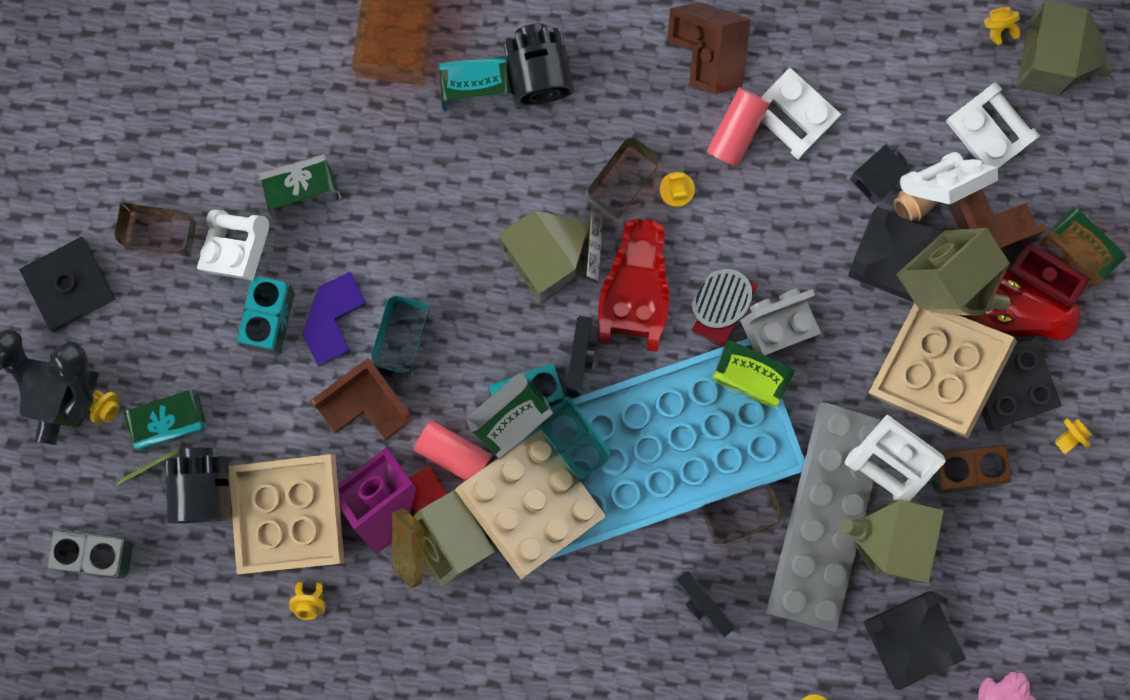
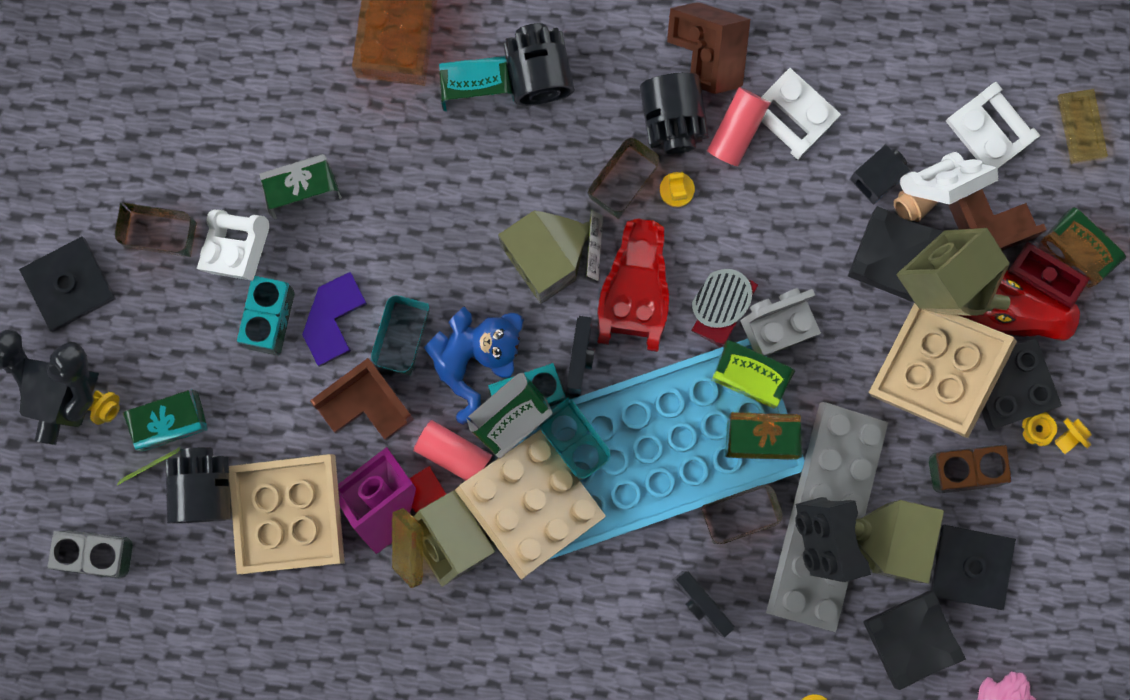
(307, 606): yellow plate -> none
(491, 343): none -> blue animal
(674, 112): none -> black gear
(764, 436): none -> piece
(831, 539): none -> black brick
(900, 450): white plate -> none
(973, 567): none -> black plate
(1001, 19): yellow plate -> none
(1042, 438): none -> yellow plate
(1061, 50): olive piece -> none
(1082, 126): none -> clear yellow tile

